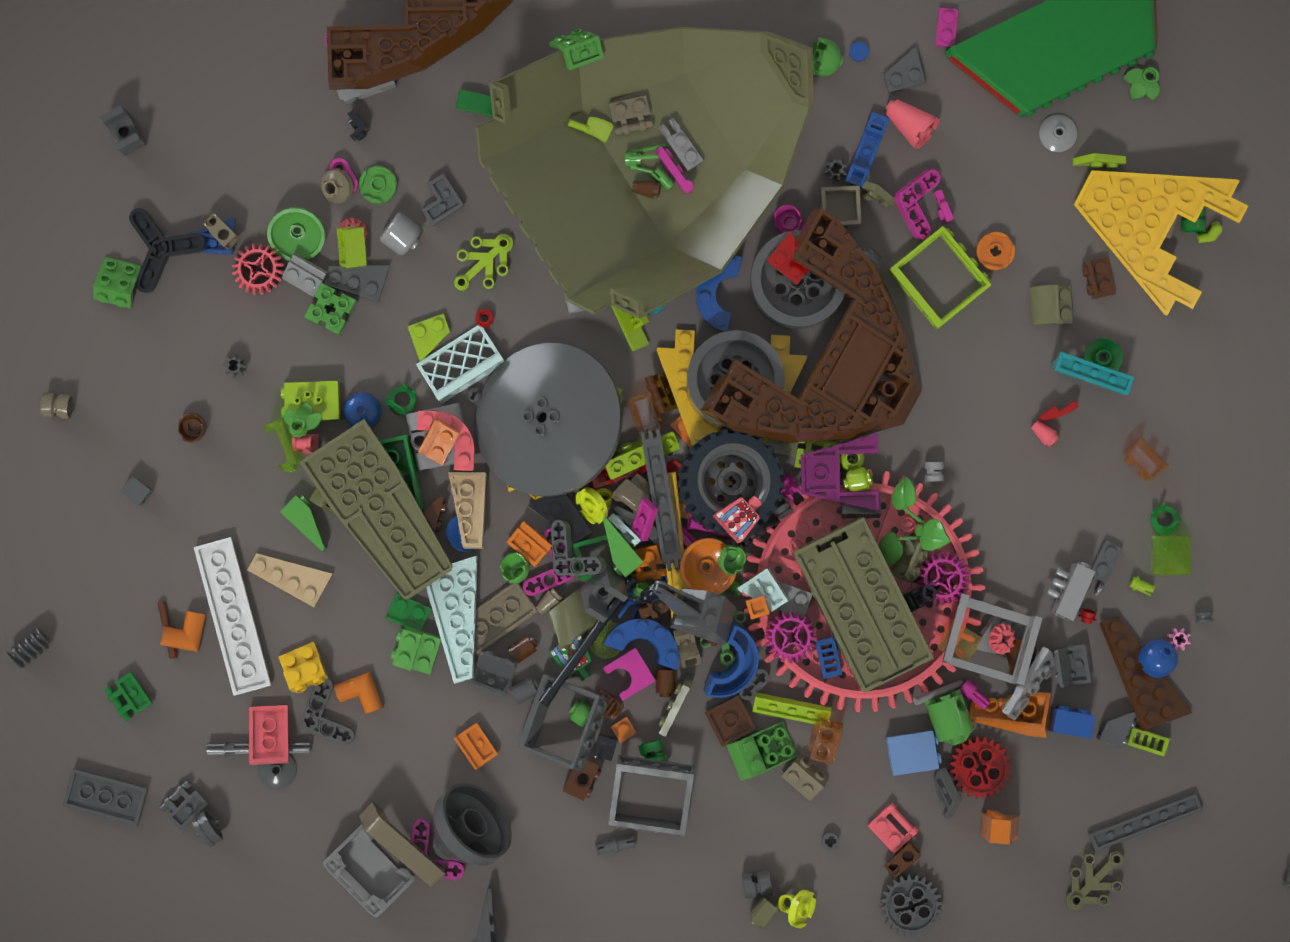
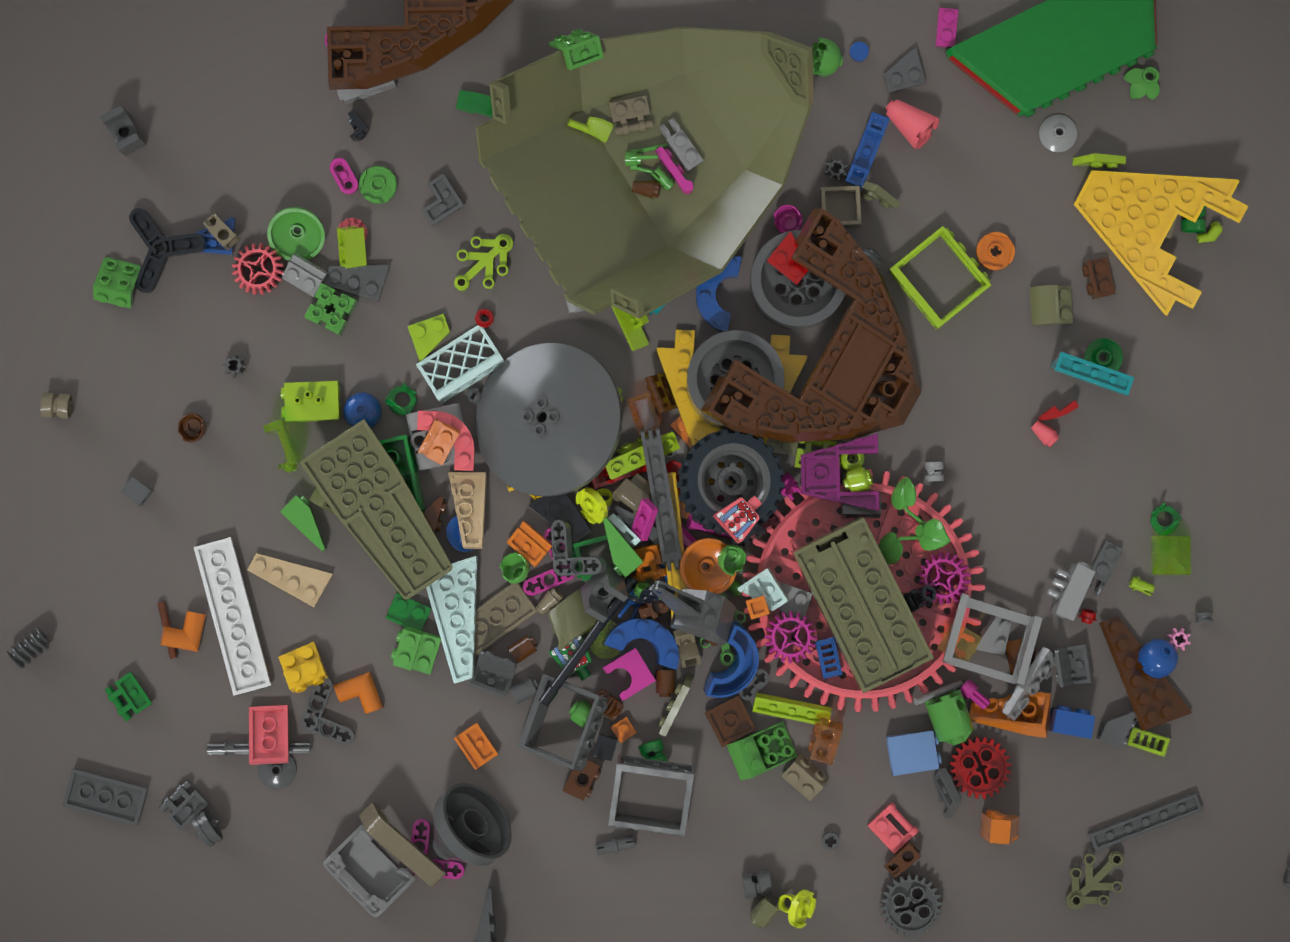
(302, 418): bright green plate -> none
(306, 444): coral piece -> none
(342, 183): dark tan piece -> none
(401, 234): light grey head -> none
(784, 510): dark grey bush -> none
(910, 562): olive bracket -> none
(911, 202): dark pink beam -> none
(943, 212): dark pink plate -> none
(996, 636): coral gear -> none
(1144, 460): clear orange window -> none

